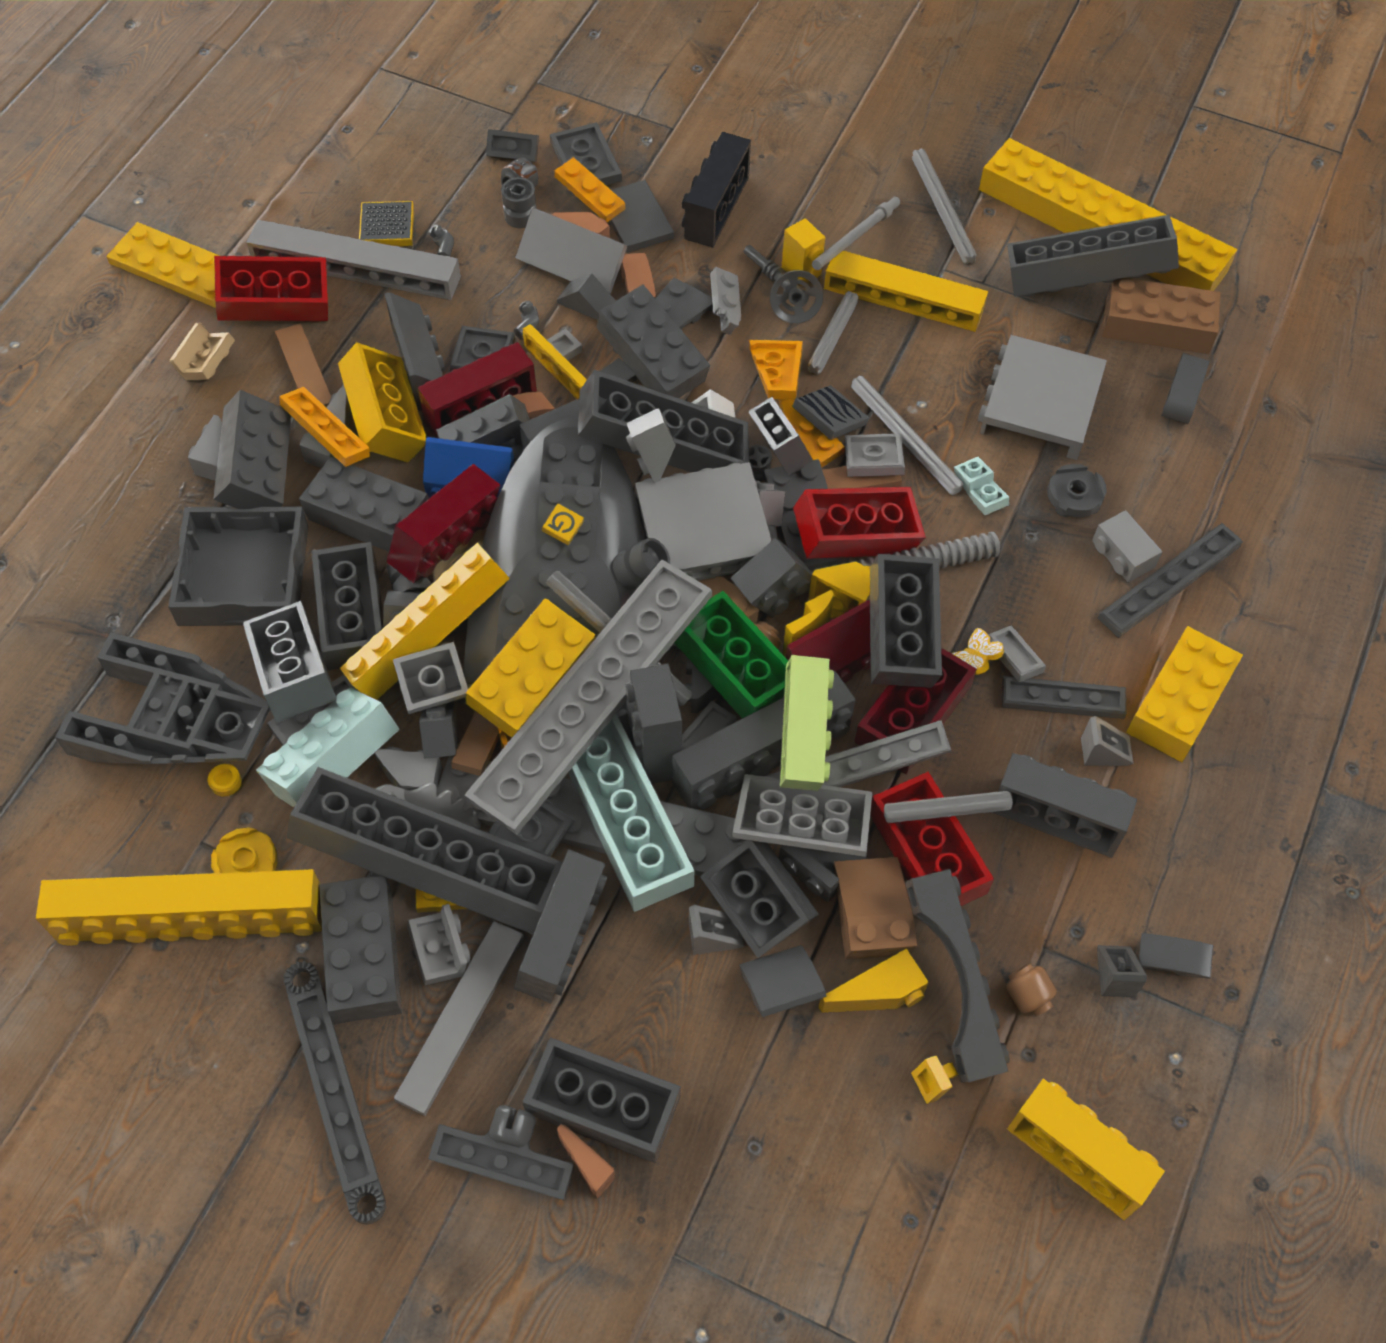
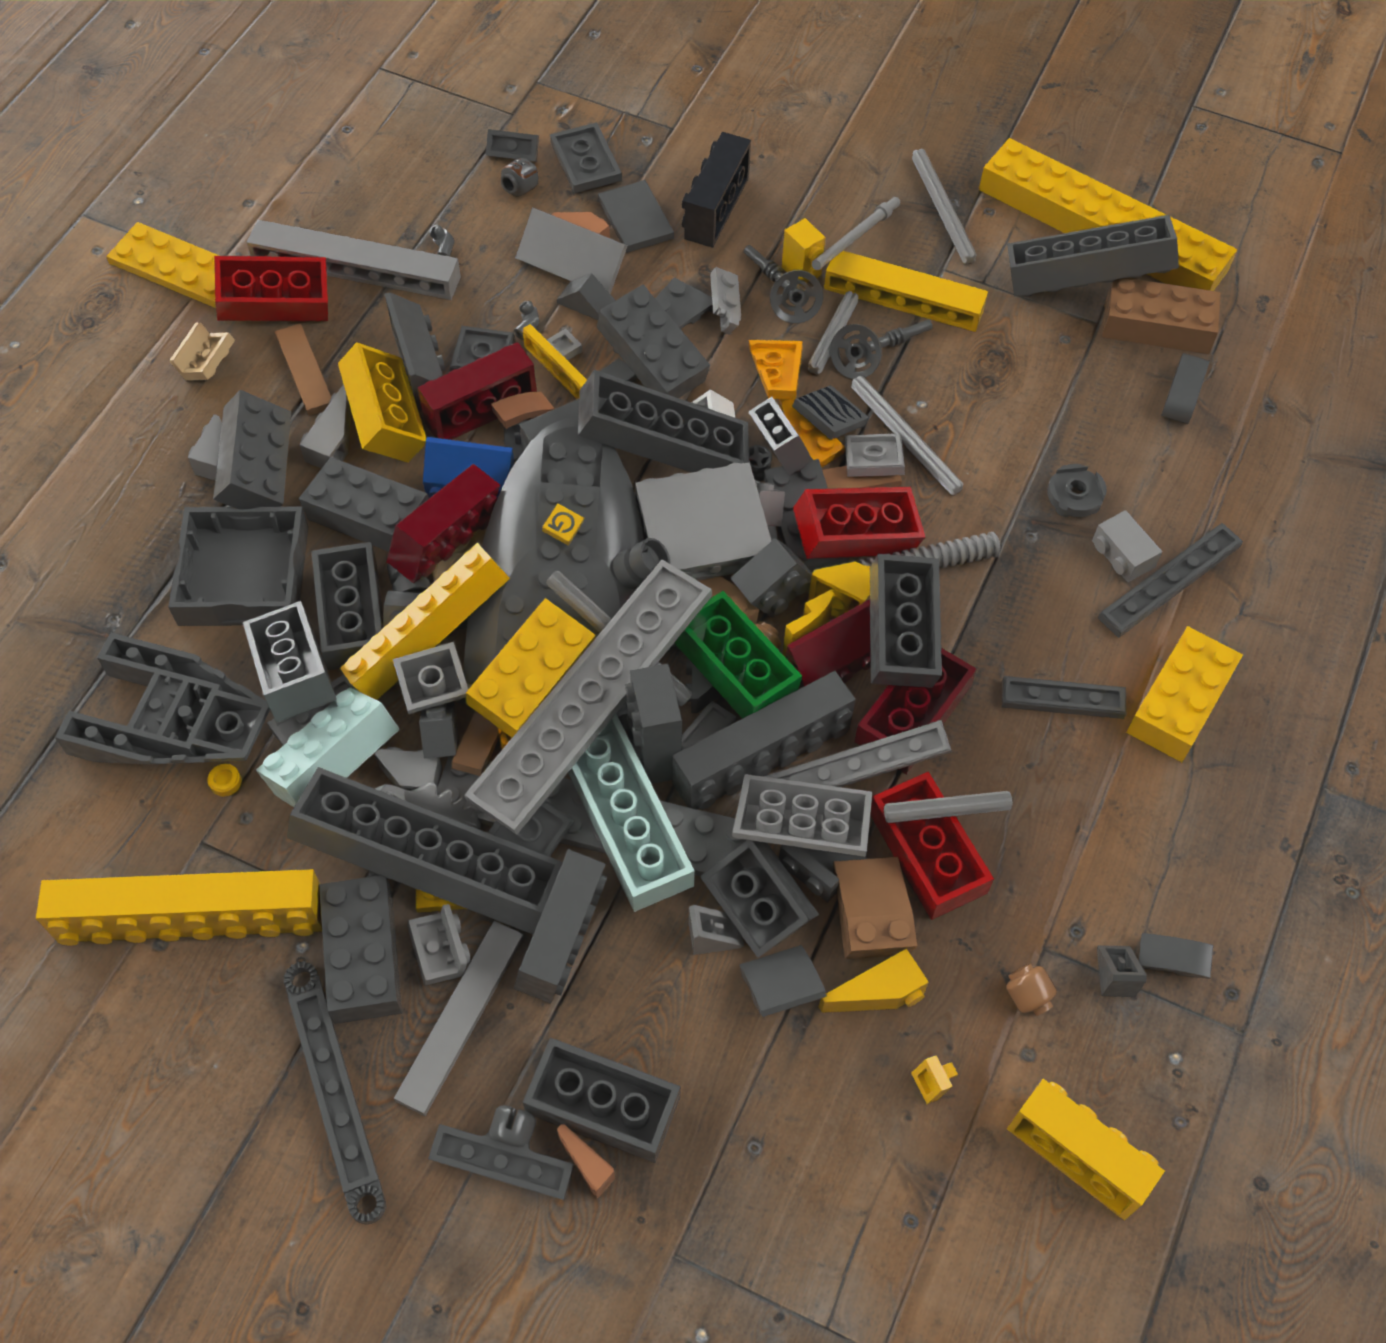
(244, 852): yellow tile -> none
(324, 426): light orange plate -> none
(387, 222): tile -> none
(490, 424): dark grey brick -> none
(518, 200): dark grey wheel -> none
(589, 189): light orange plate -> none
(636, 272): nougat slope -> none
(653, 441): light grey slope -> none
(806, 723): yellowish green brick -> none
(865, 348): none -> dark grey dish
(977, 1043): dark grey arch -> none
(980, 487): light aqua slope -> none
(980, 651): yellow animal -> none
(1018, 655): light grey tile -> none
(1043, 392): light grey panel -> none
(1066, 805): dark grey brick -> none
(1105, 745): light grey slope -> none

